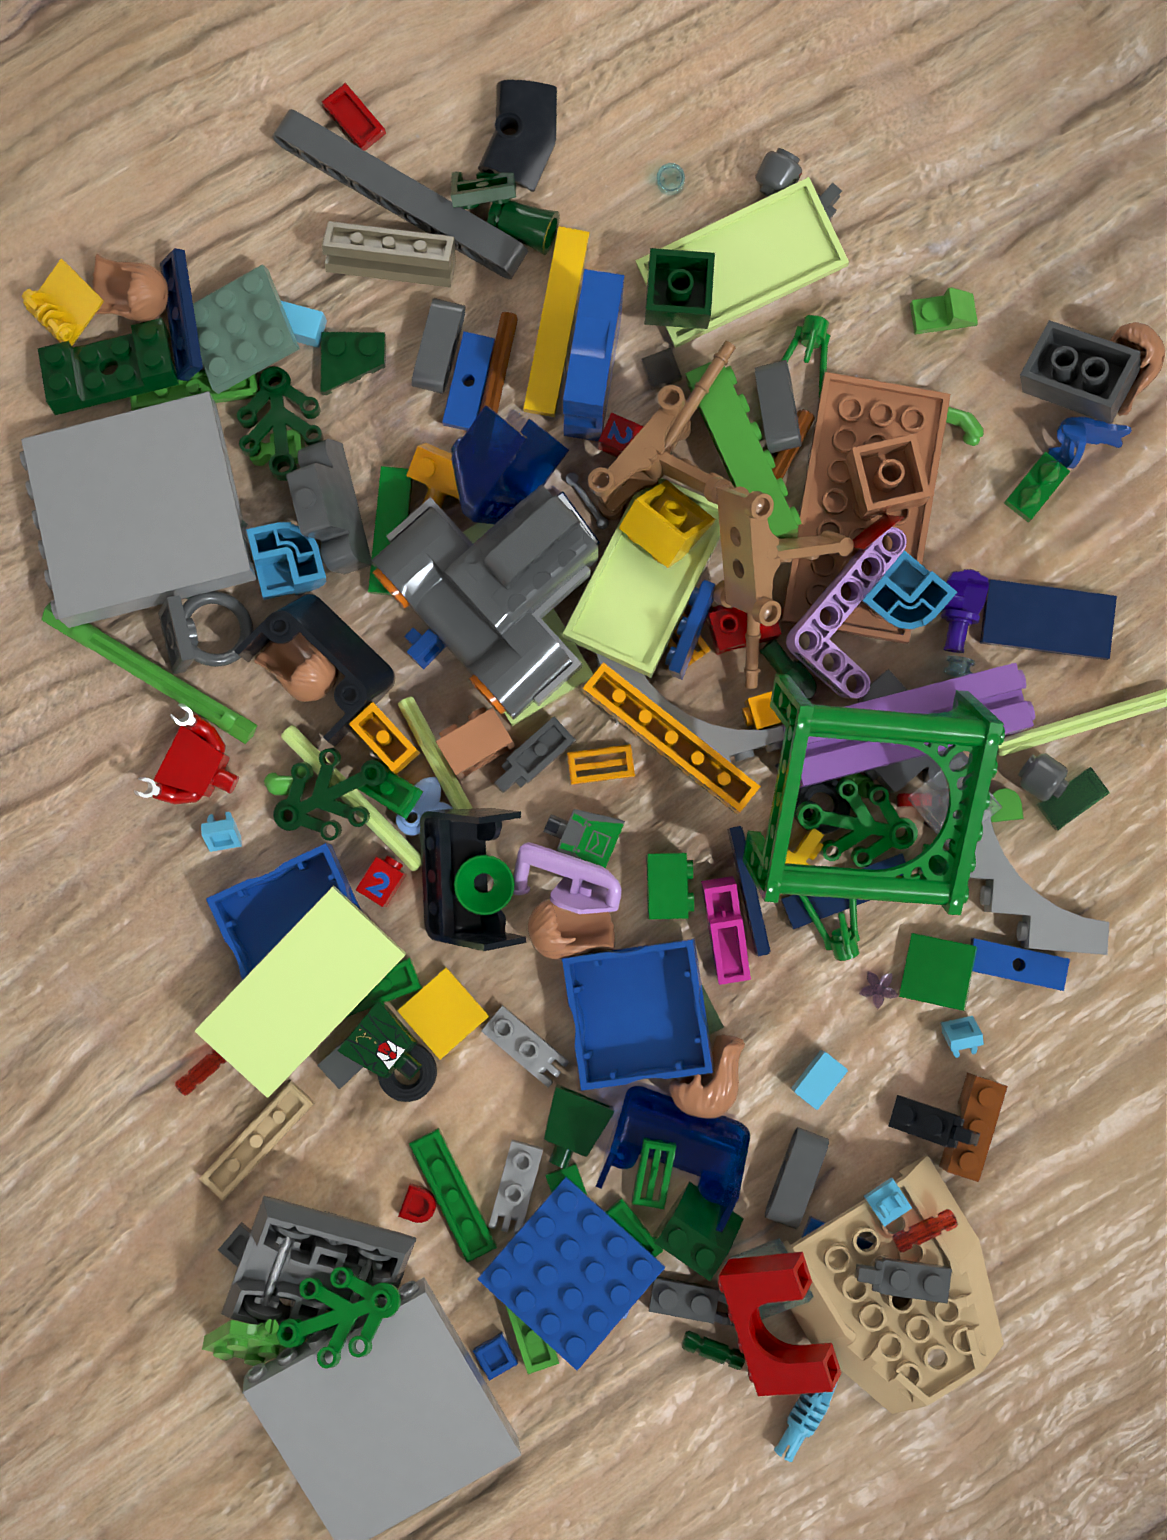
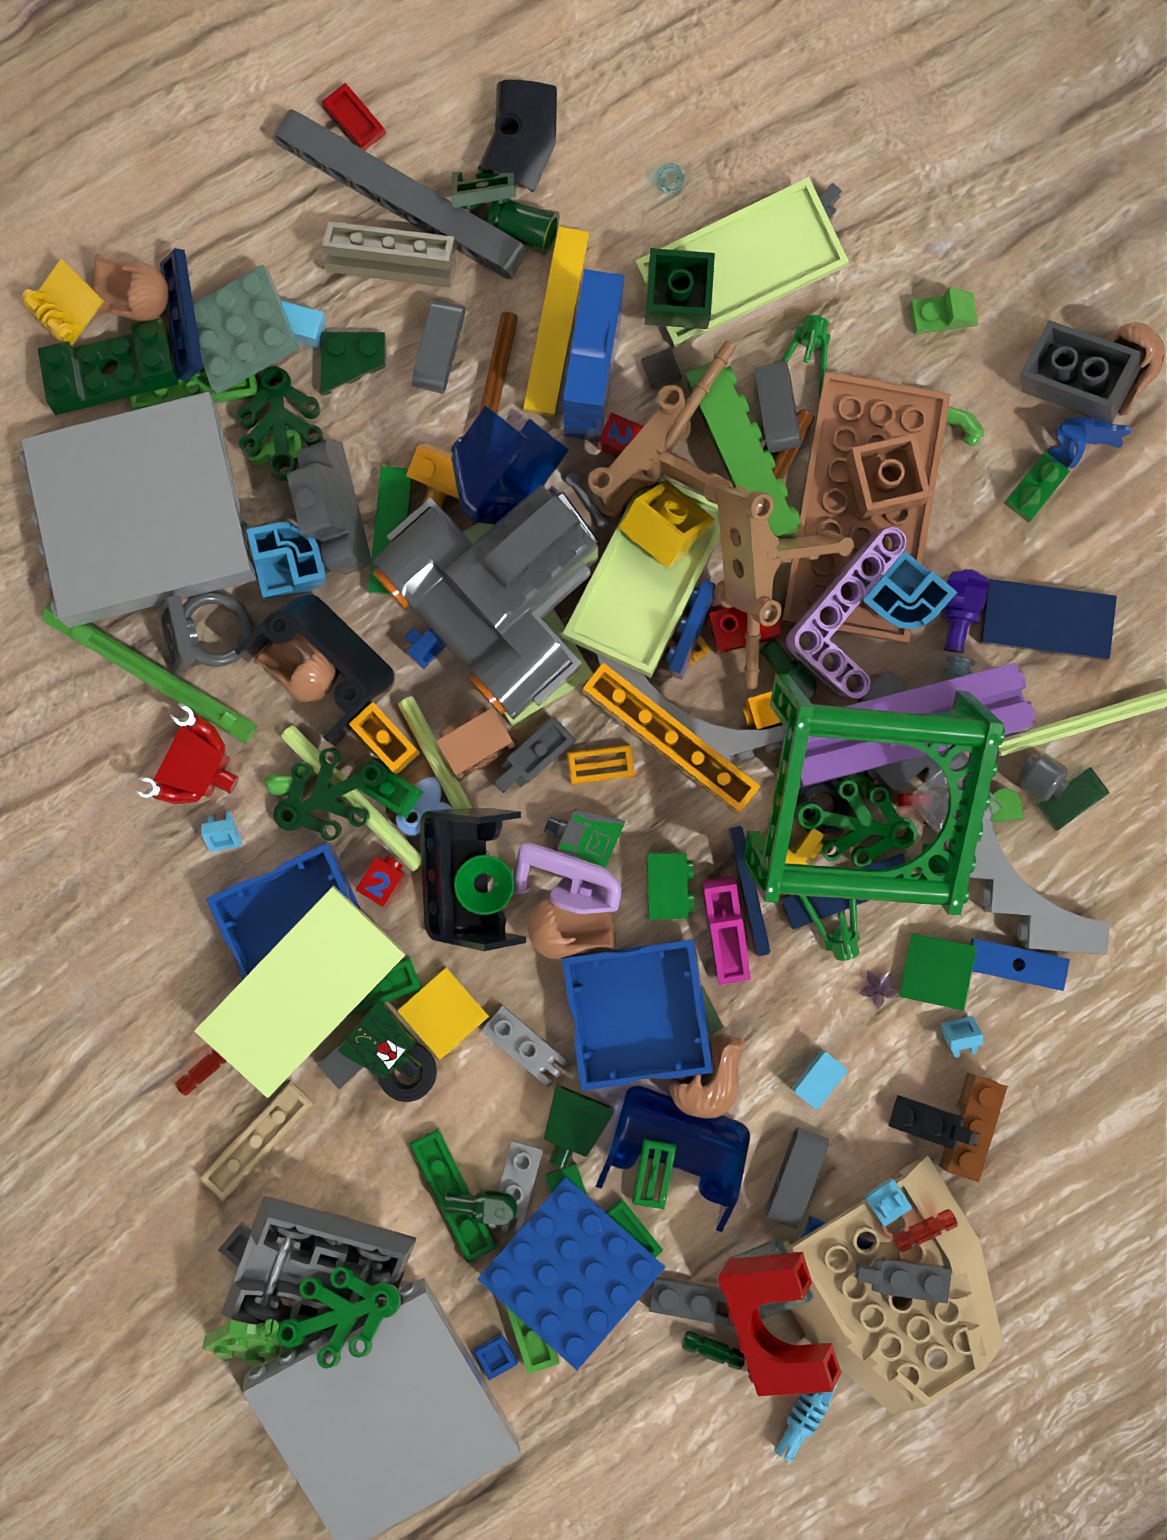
(418, 1204): red tile -> none
(471, 364): blue tile -> none
(485, 1206): none -> dark green arm
(691, 1232): dark green slope -> none
(778, 171): dark grey head -> none
(875, 530): red sticker -> none

